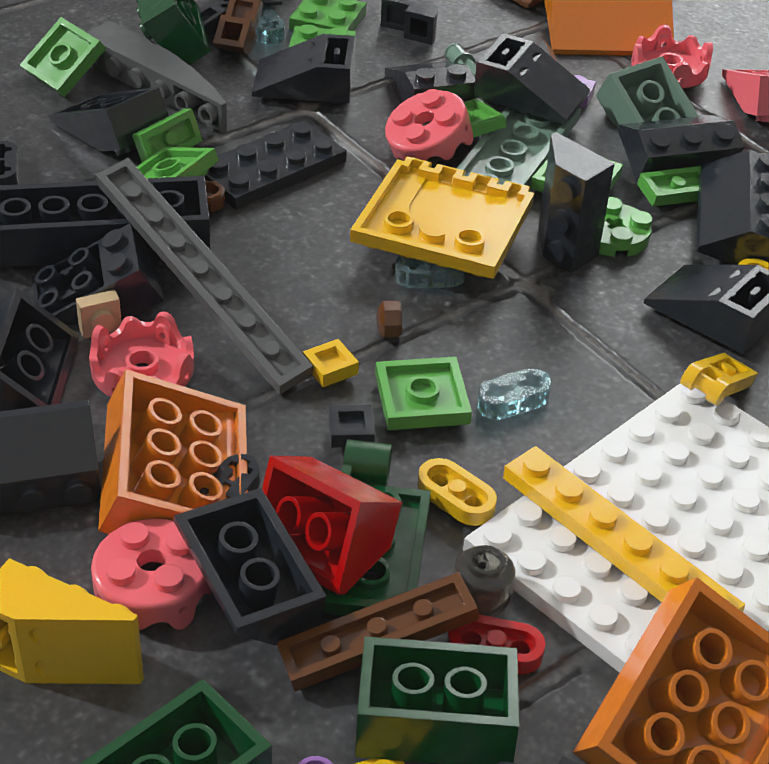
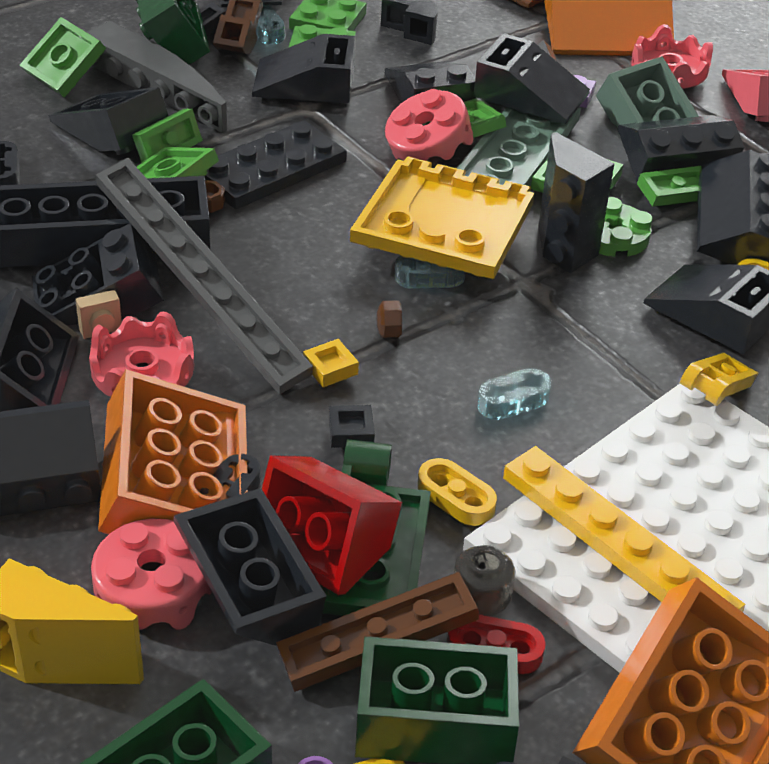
(422, 393): bright green plate -> none
(457, 54): sand green axle -> none

